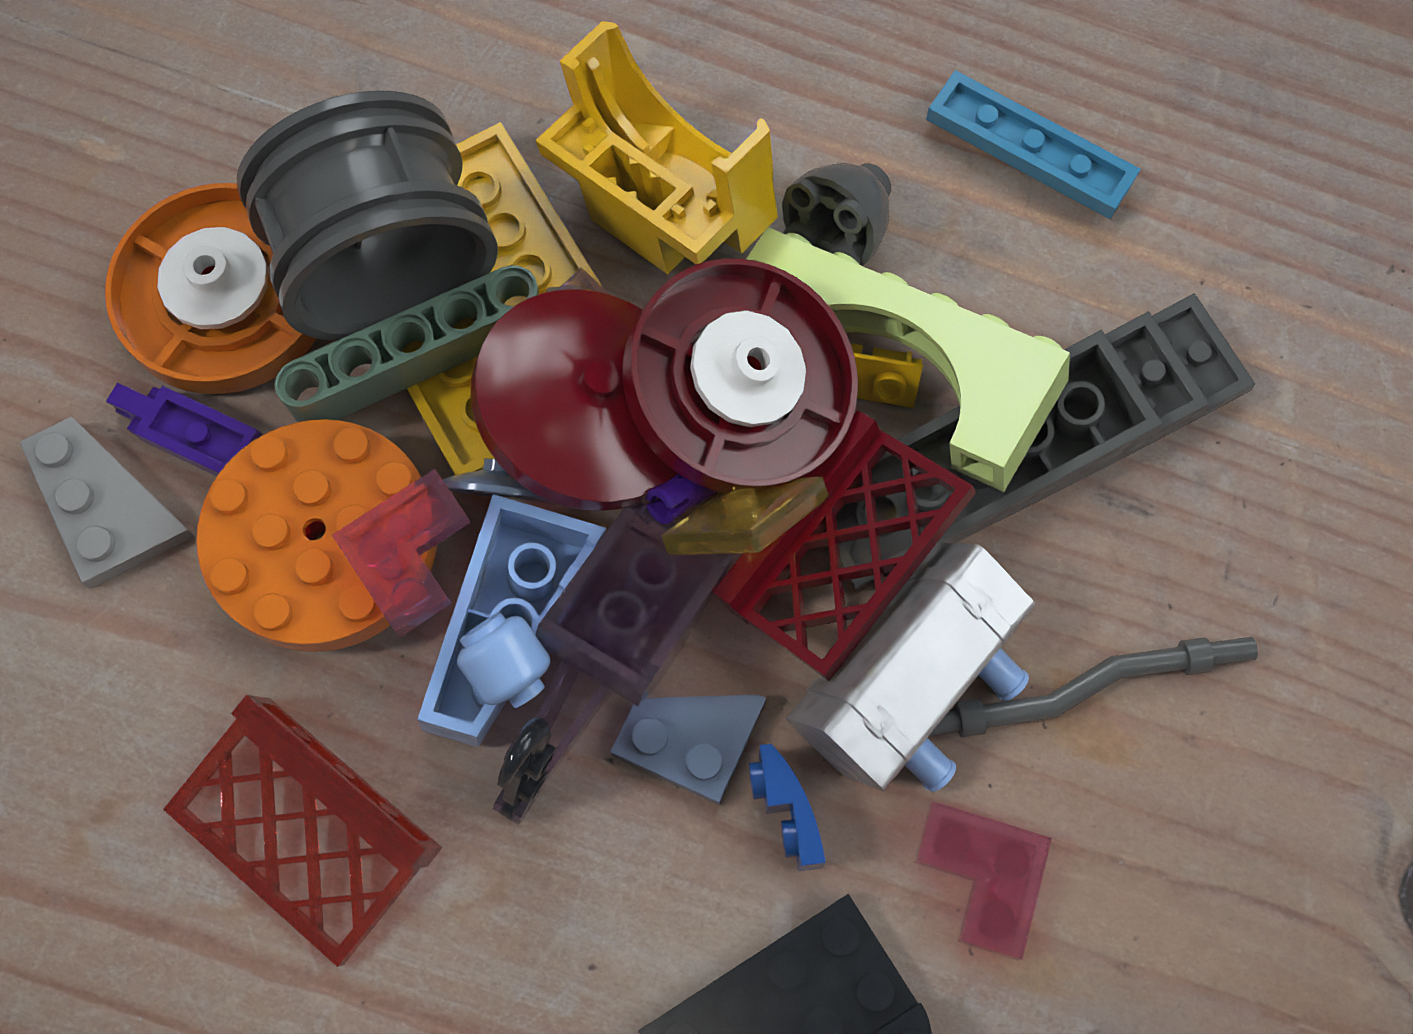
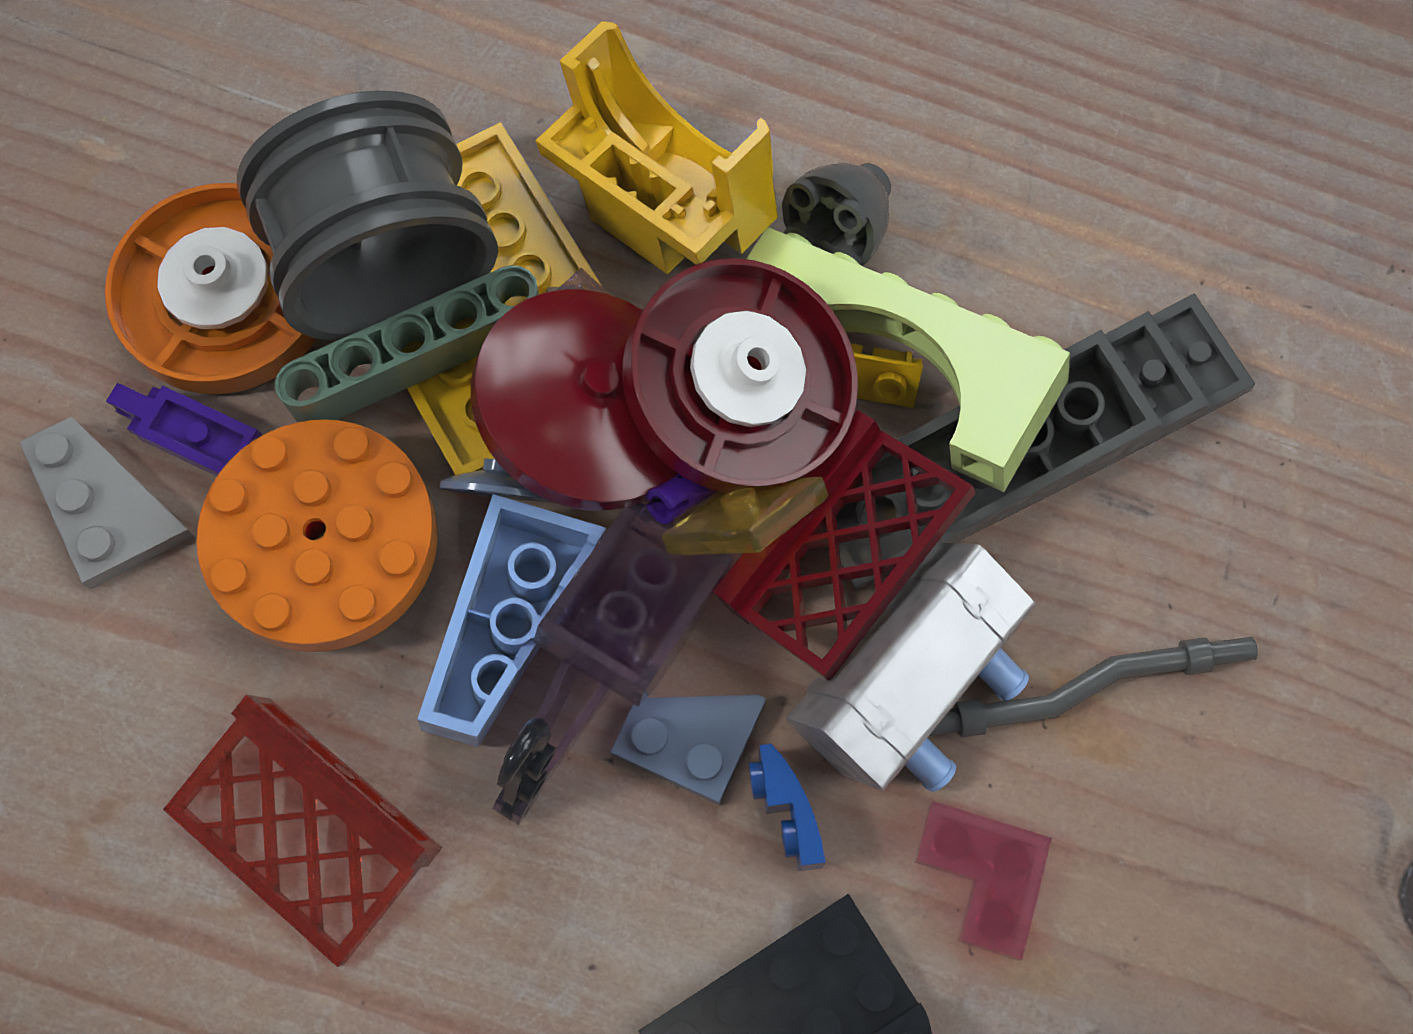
(388, 544): clear pink plate -> none
(503, 660): light blue head -> none
(1032, 144): dark azure plate -> none

